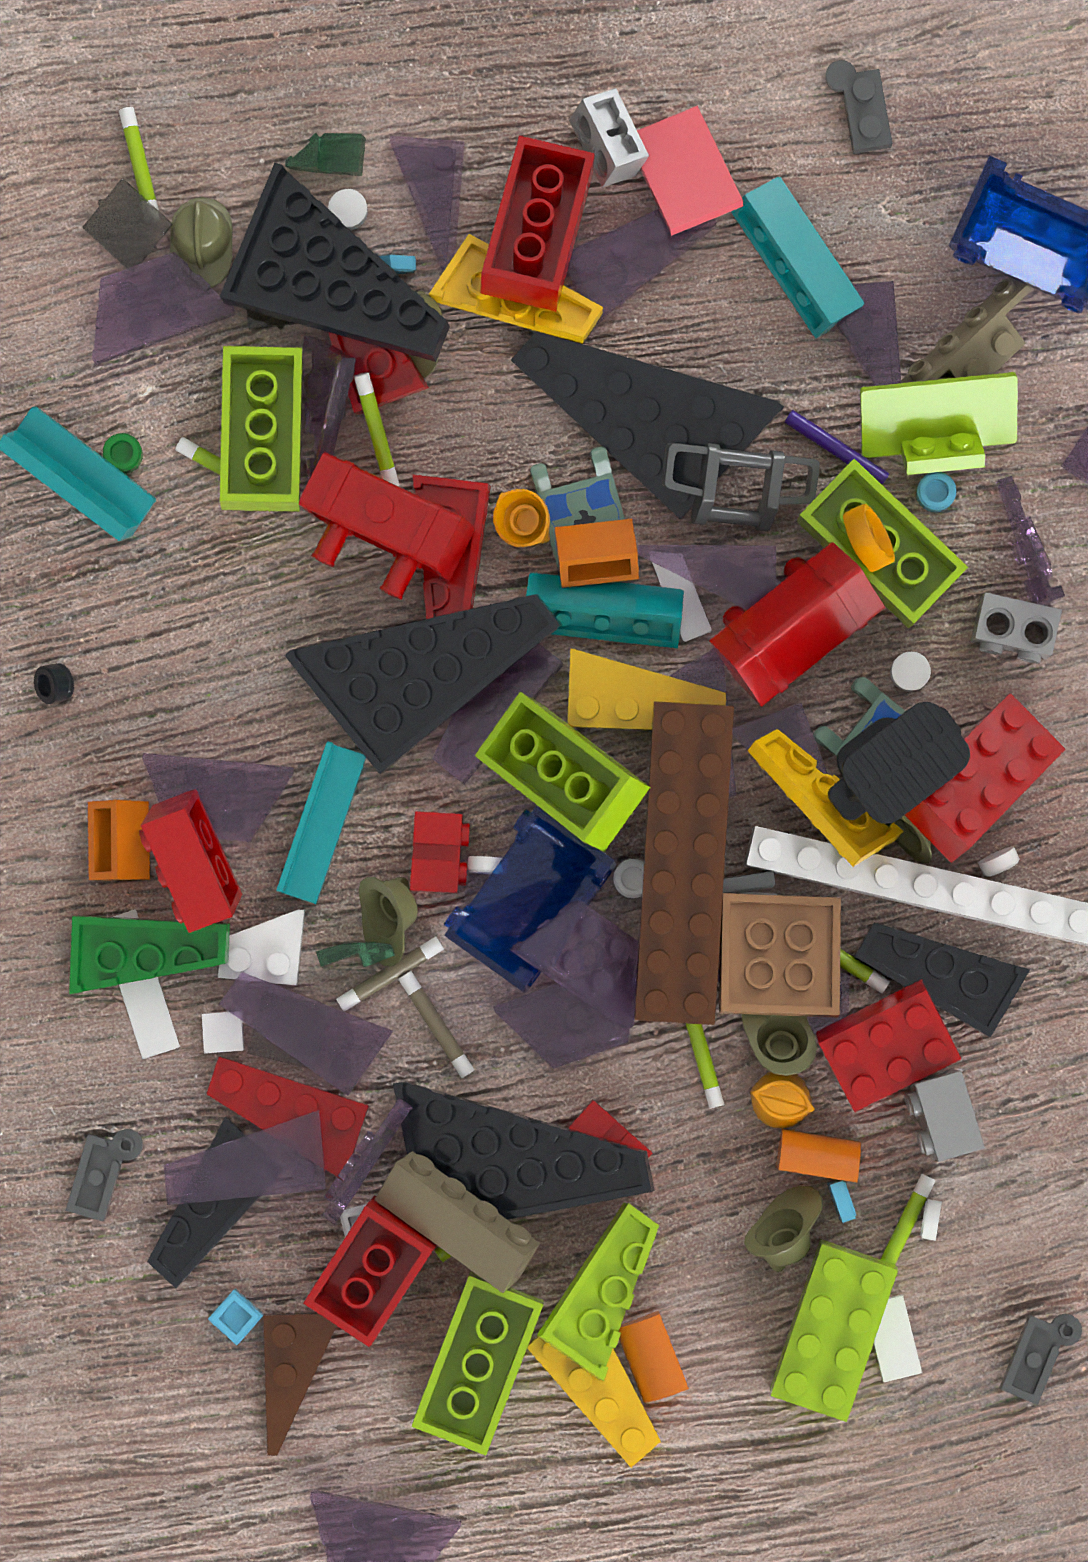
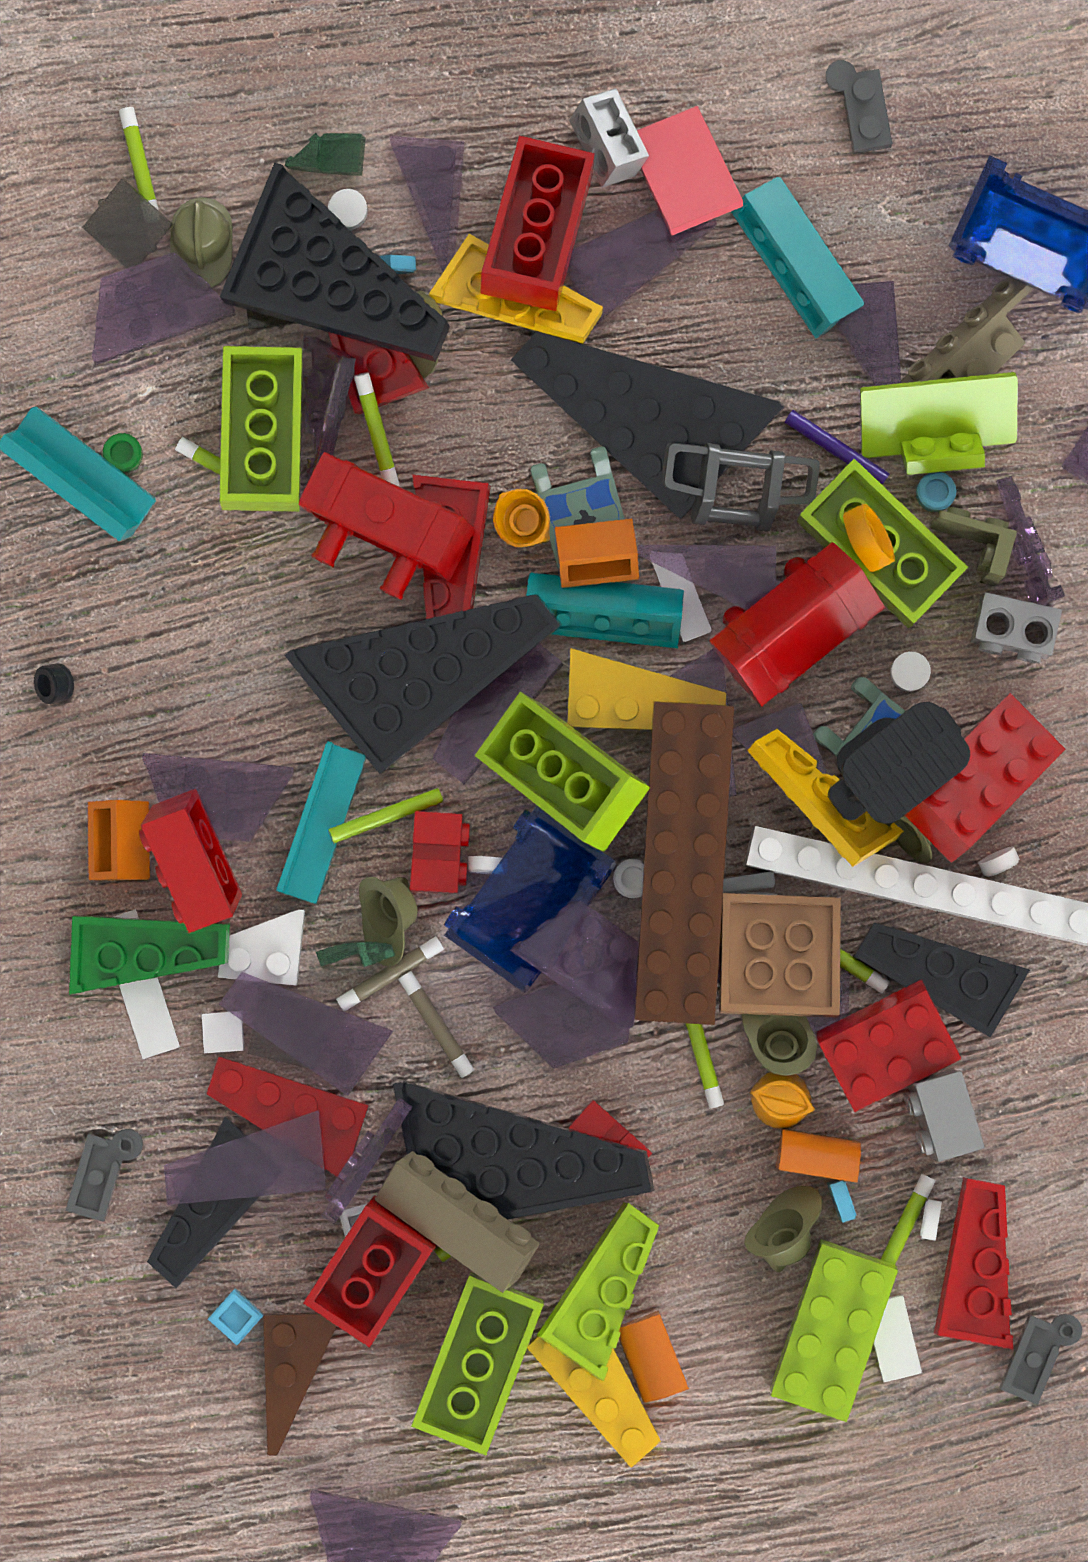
(385, 815): none -> lime bar
(975, 1282): none -> red wing
(993, 532): none -> olive bracket

